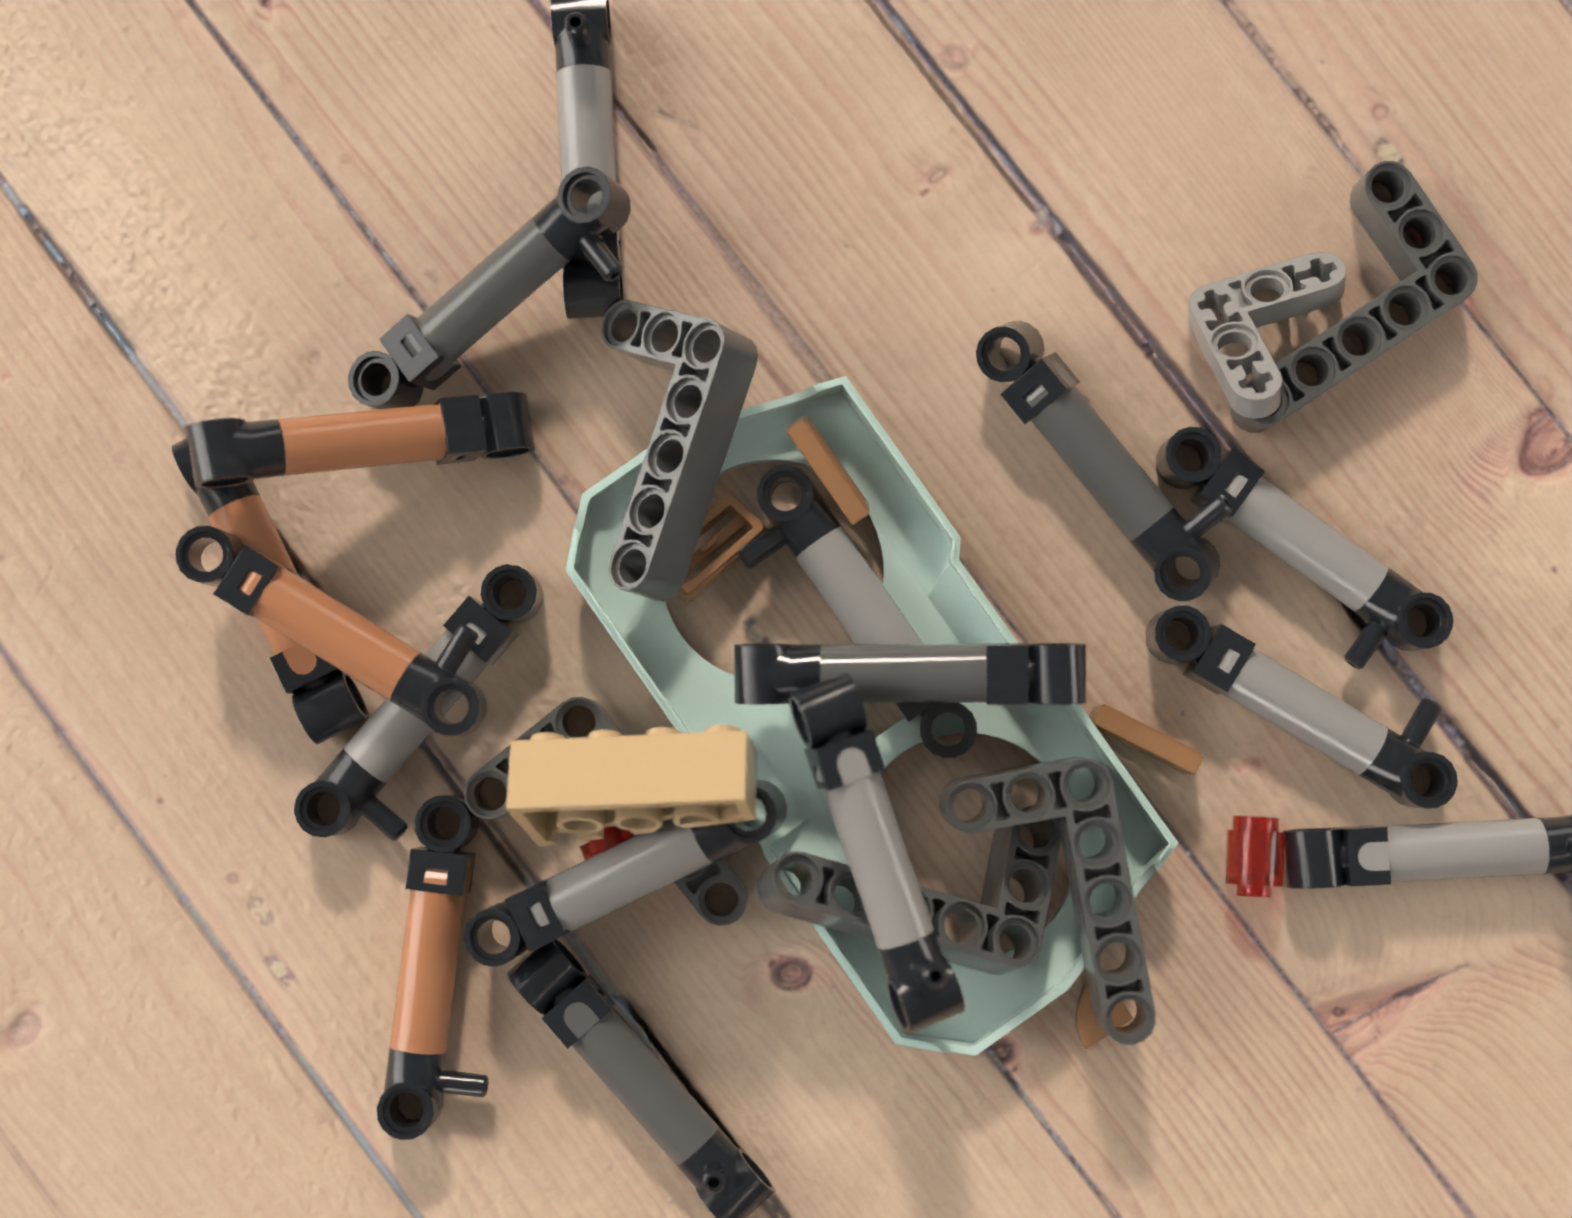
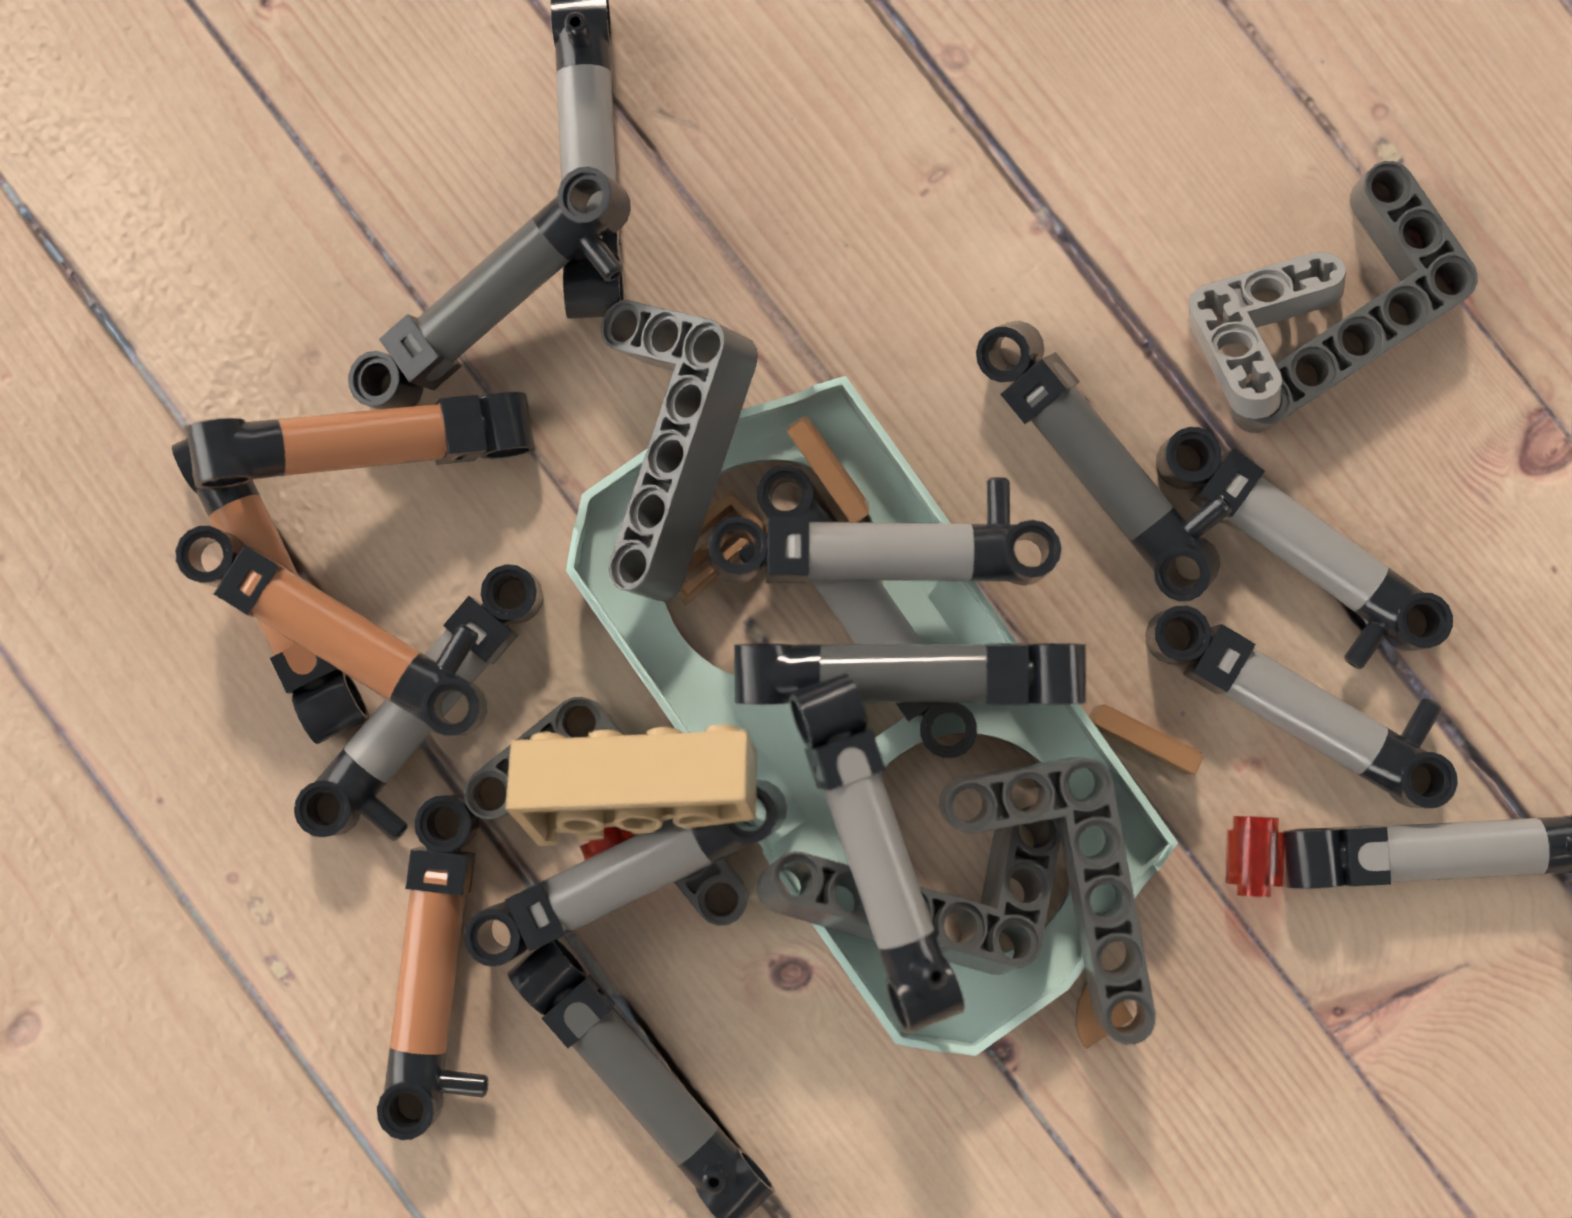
(806, 550): none -> piece

